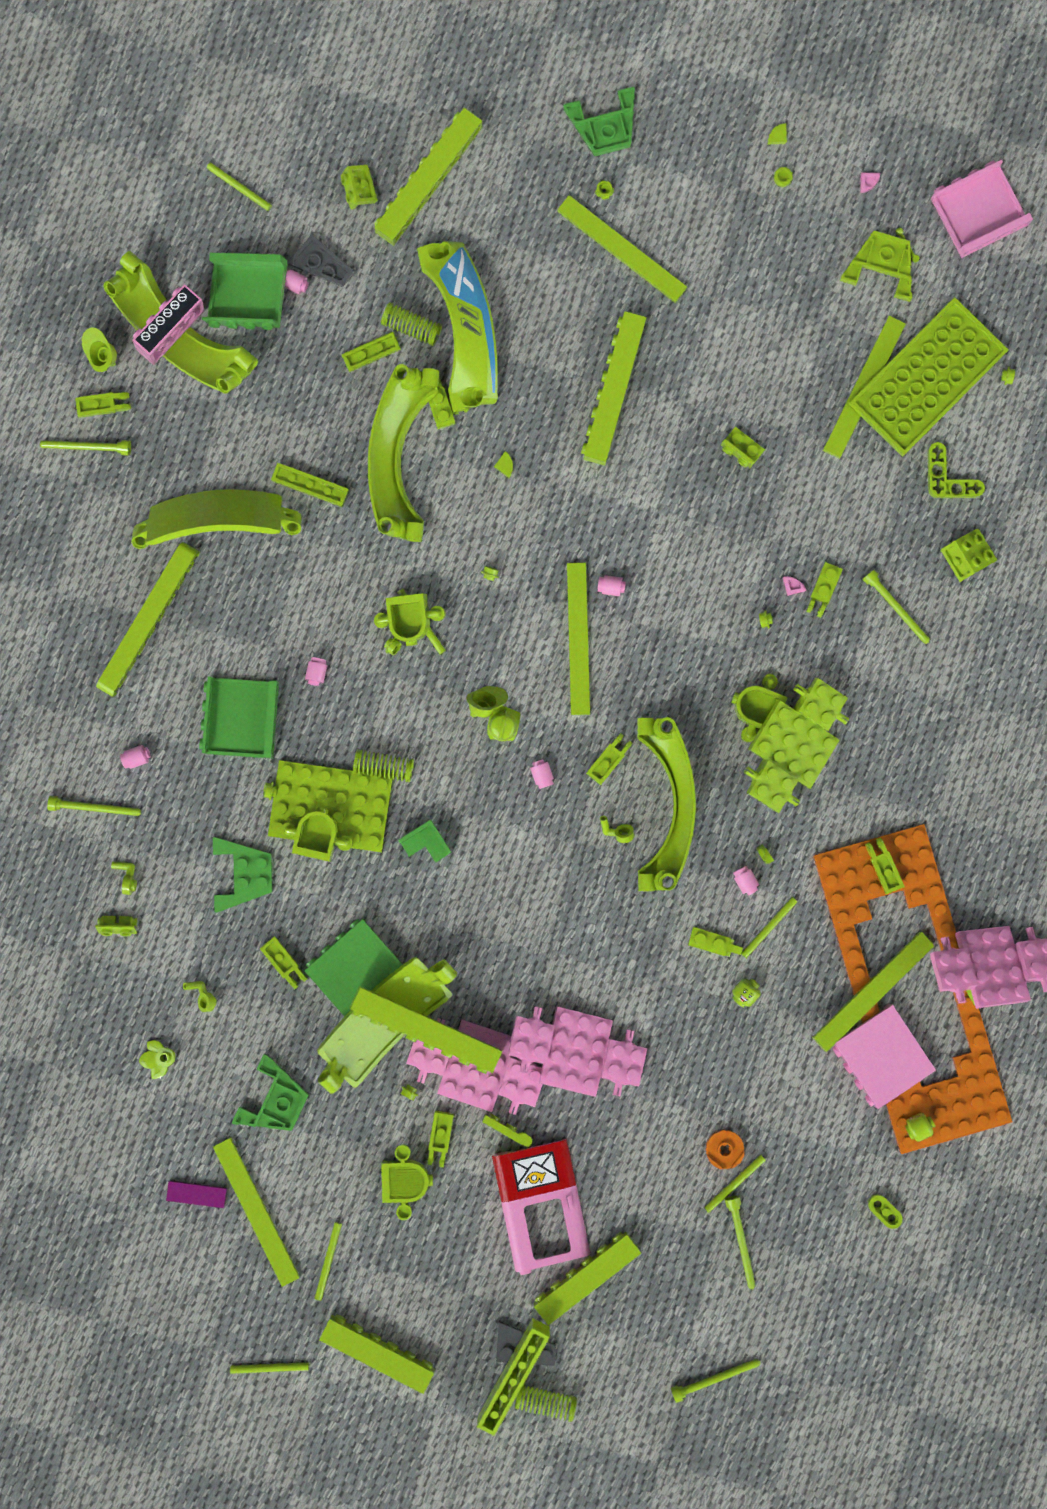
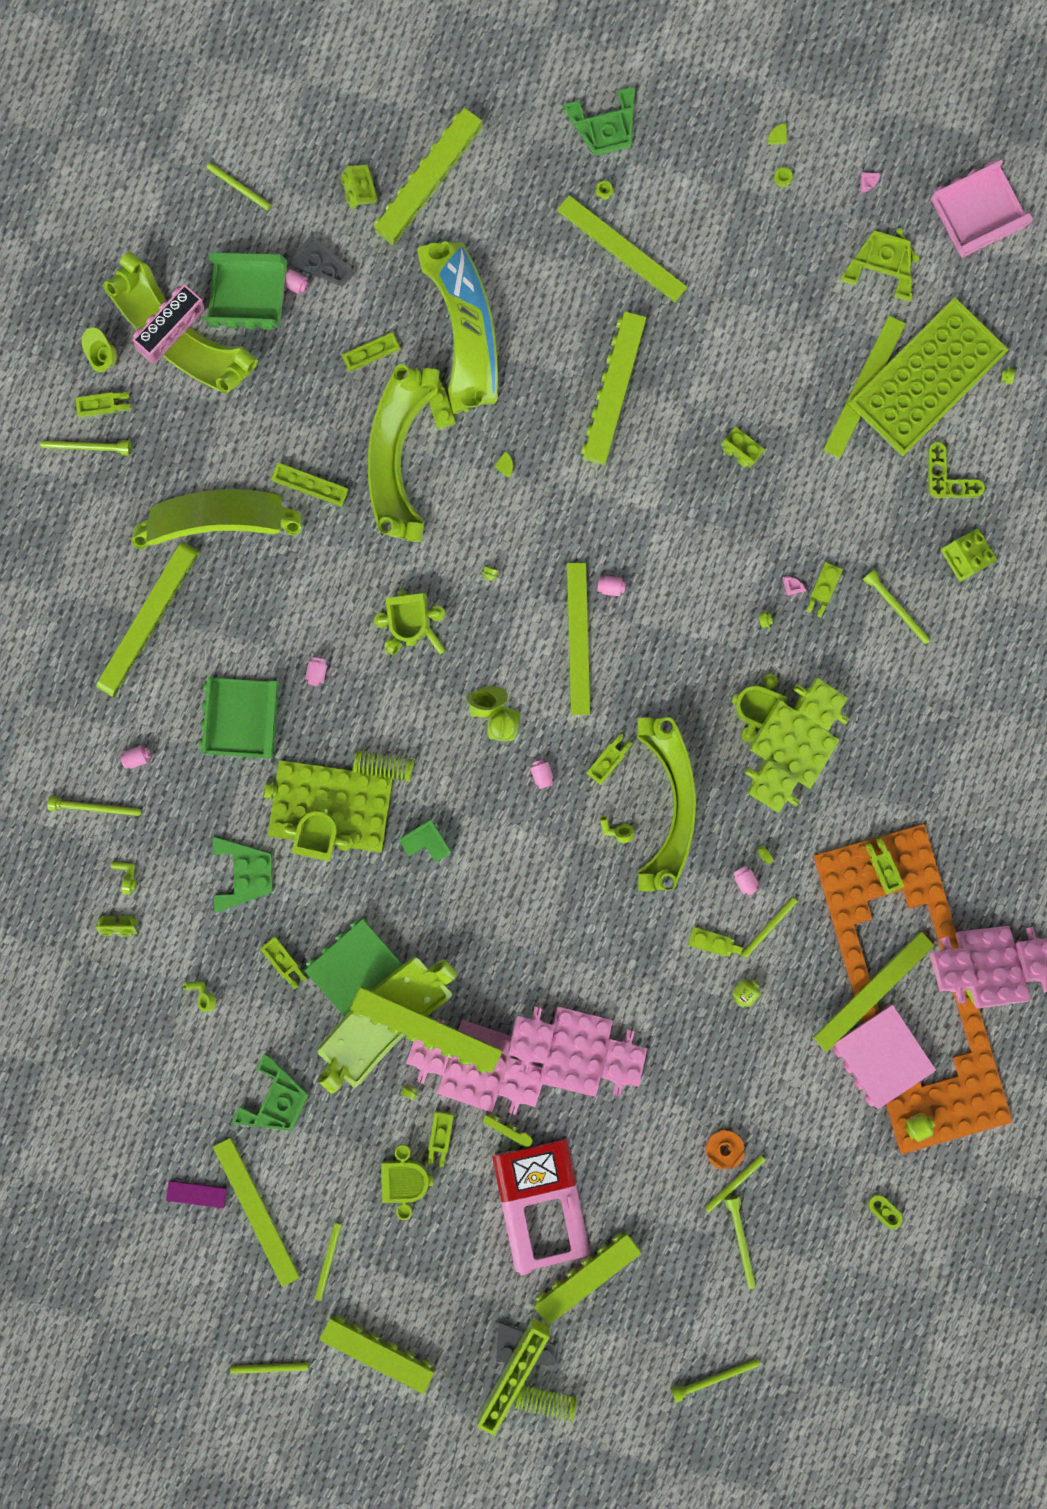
(154, 1059): lime plate -> none
(436, 329): lime piece -> none

